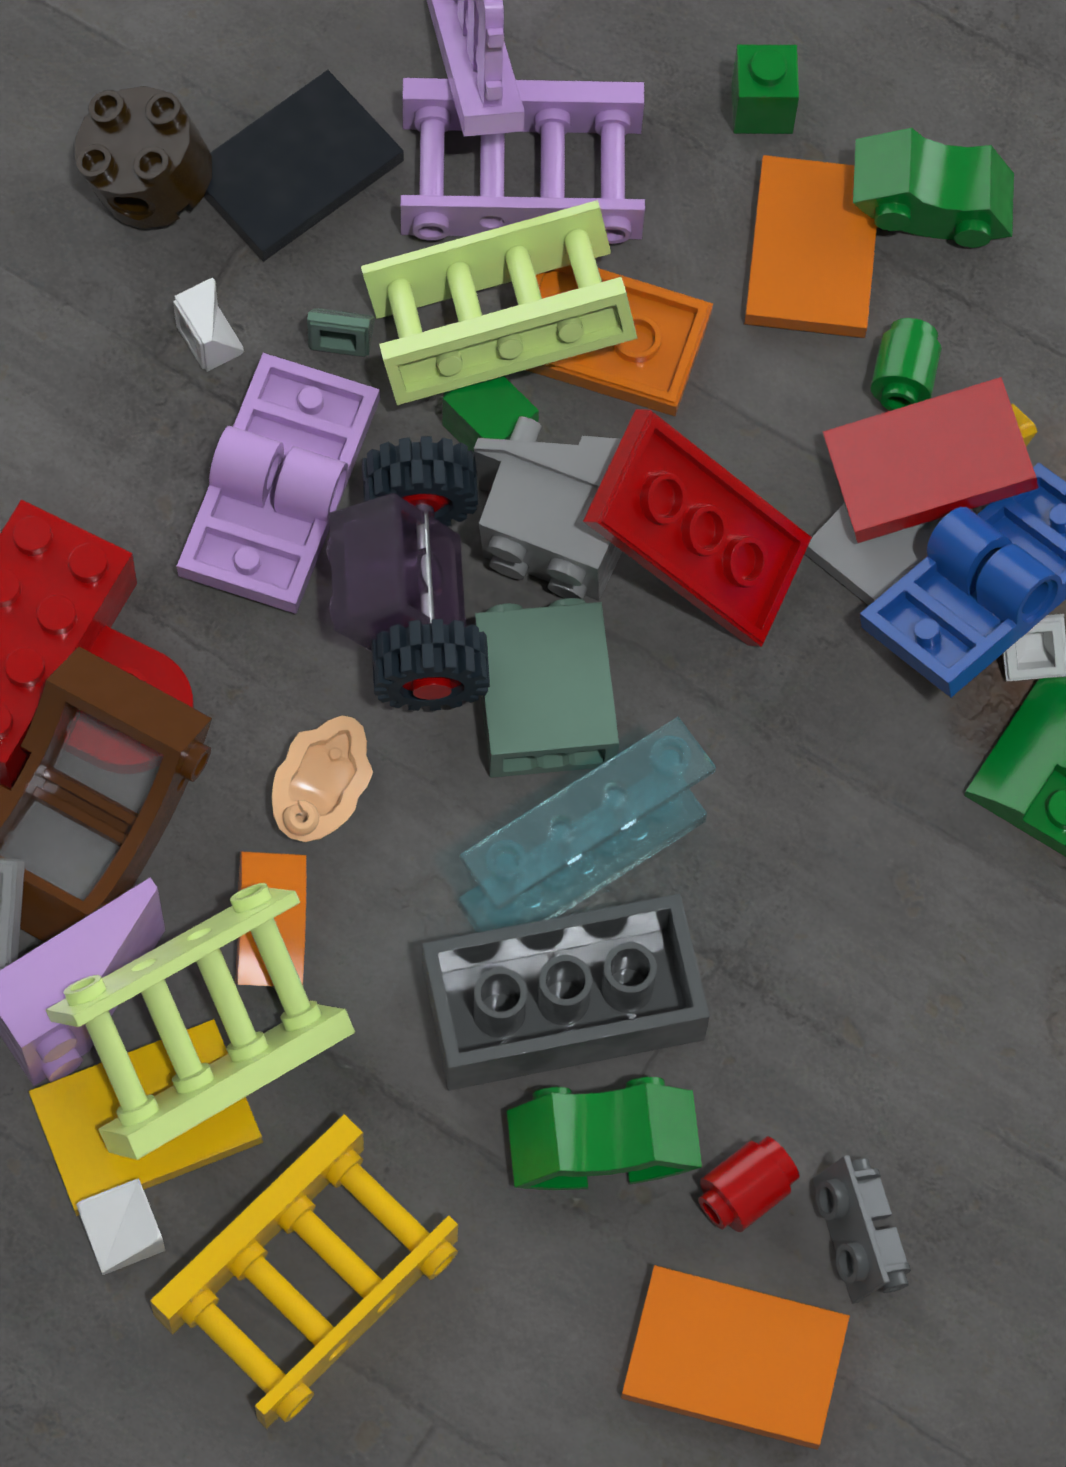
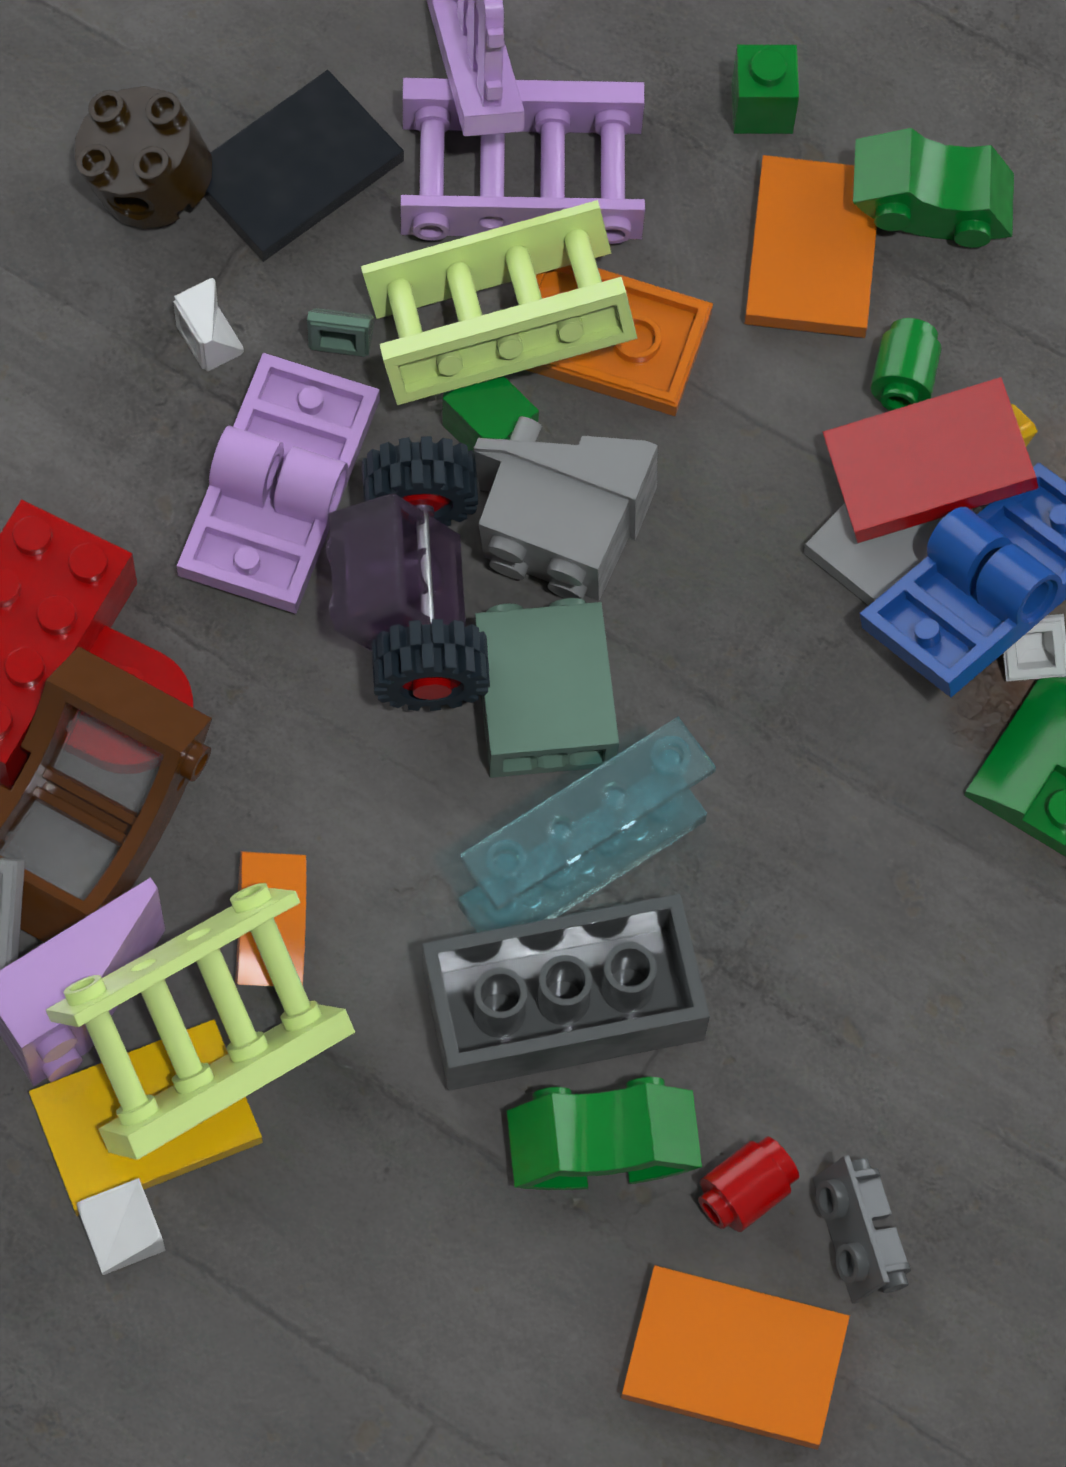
(242, 1254): yellow fence -> none
(321, 779): light nougat arm -> none
(697, 528): red tile -> none

